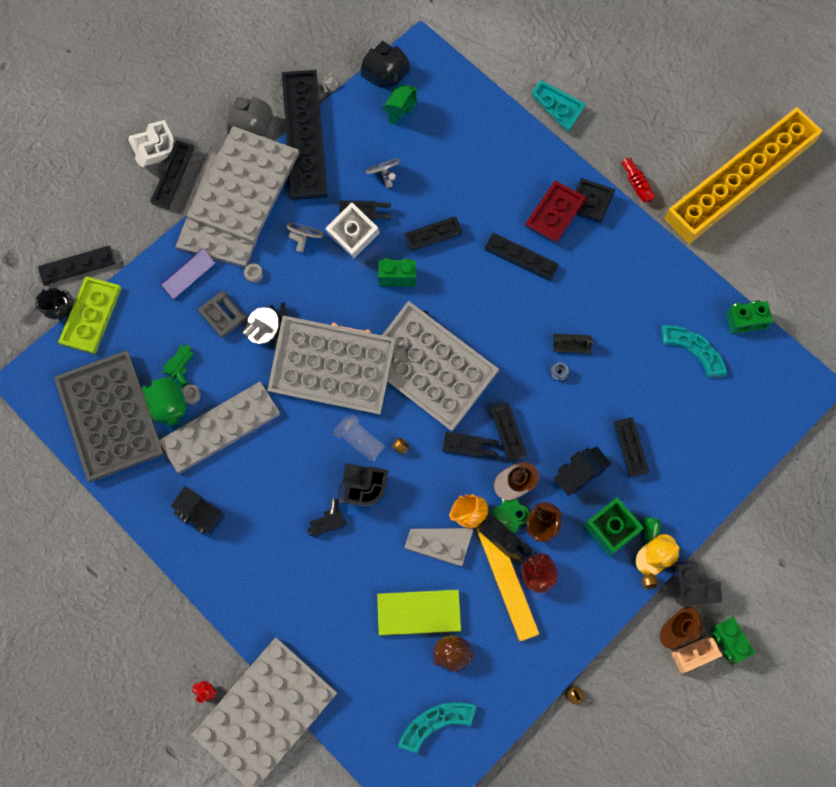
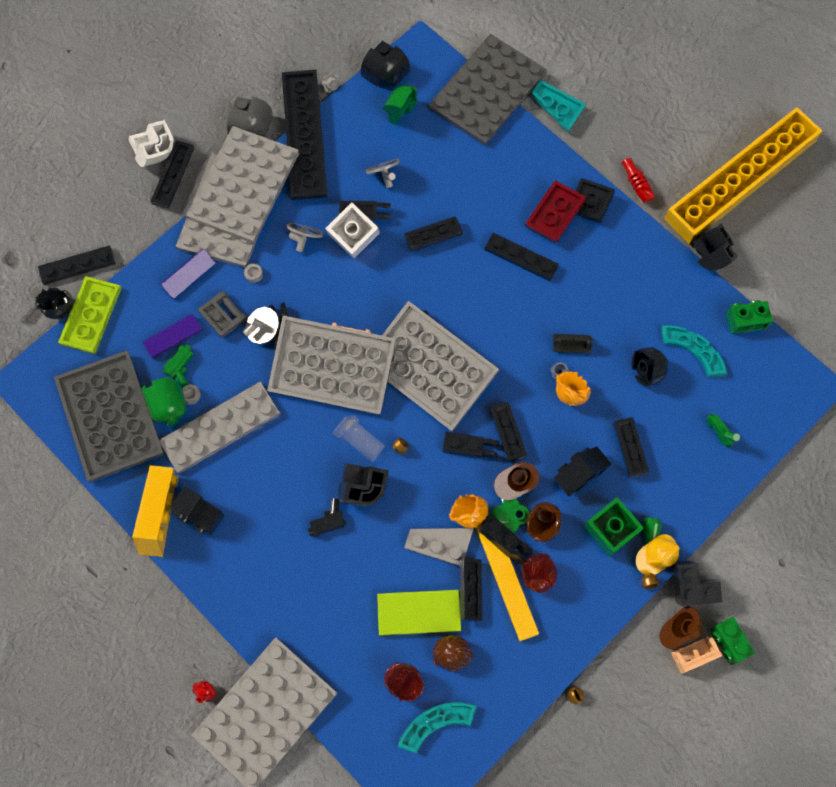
(155, 511): none -> yellow wedge
(172, 336): none -> dark purple tile
(397, 273): green brick -> none
(403, 681): none -> clear red hair
(471, 589): none -> black plate
(487, 89): none -> dark grey plate
(572, 389): none -> light orange hair
(650, 366): none -> black cylinder
(715, 248): none -> black brick
(724, 435): none -> green piece

